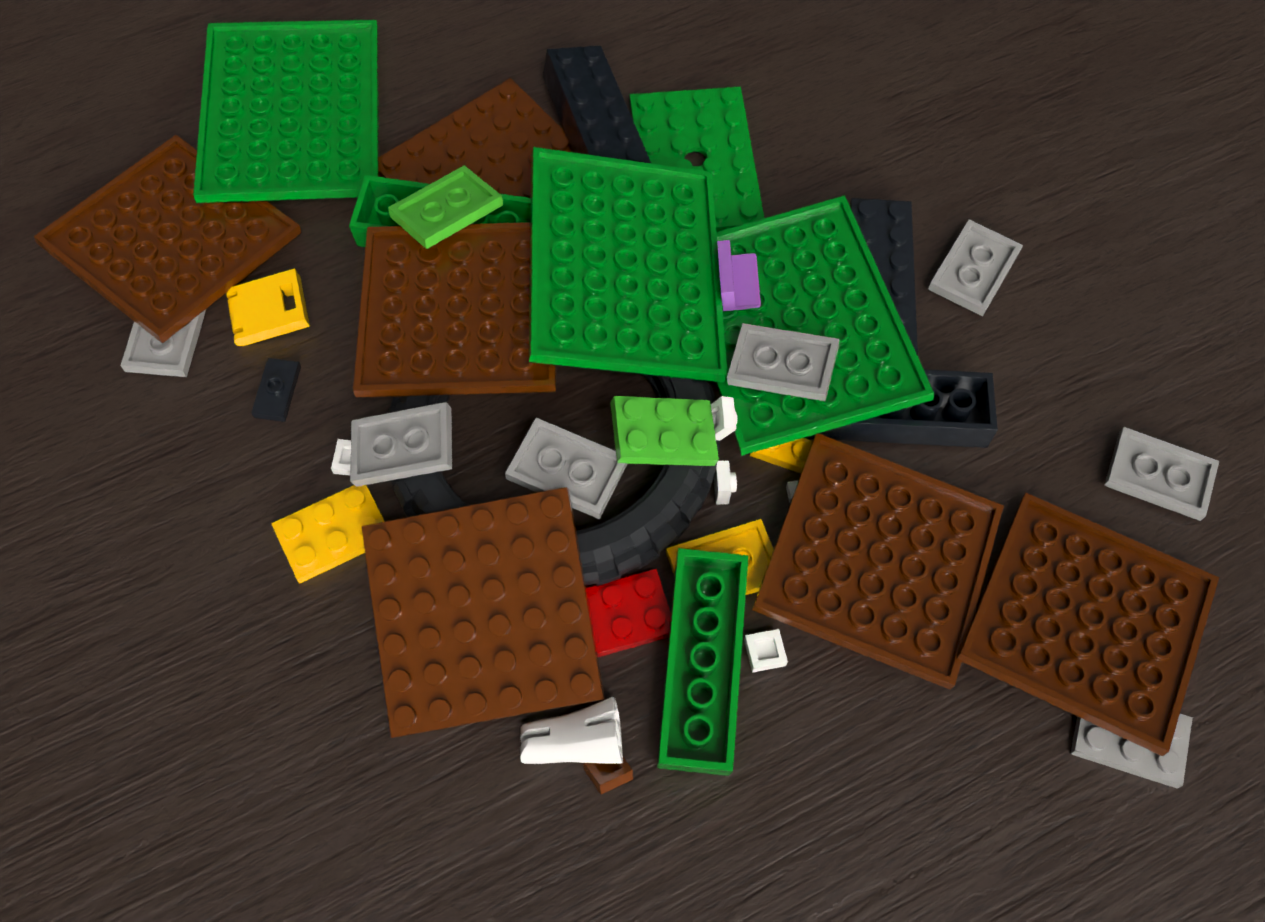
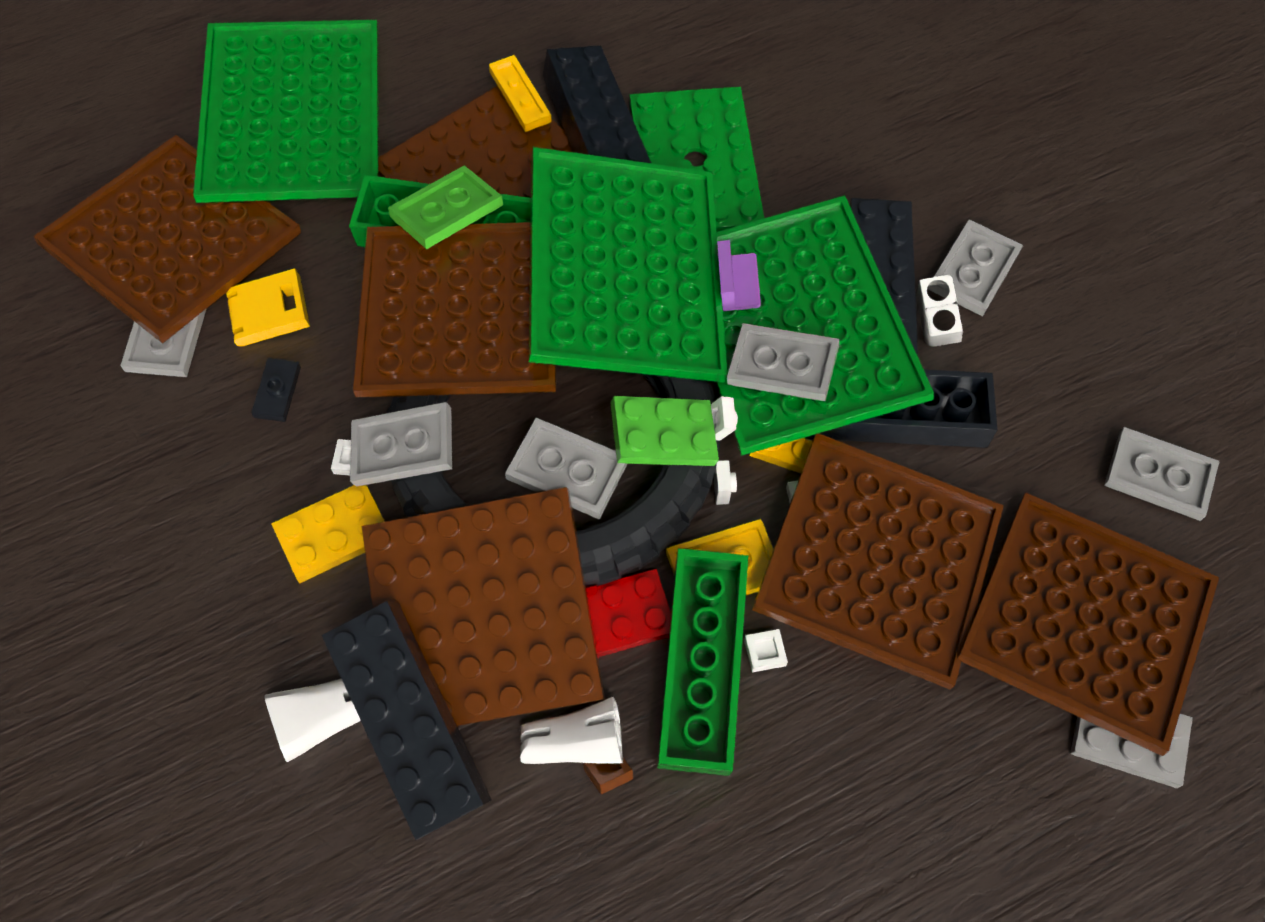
(309, 715): none -> white piece
(406, 719): none -> black brick
(520, 93): none -> yellow plate
(933, 336): none -> white piece

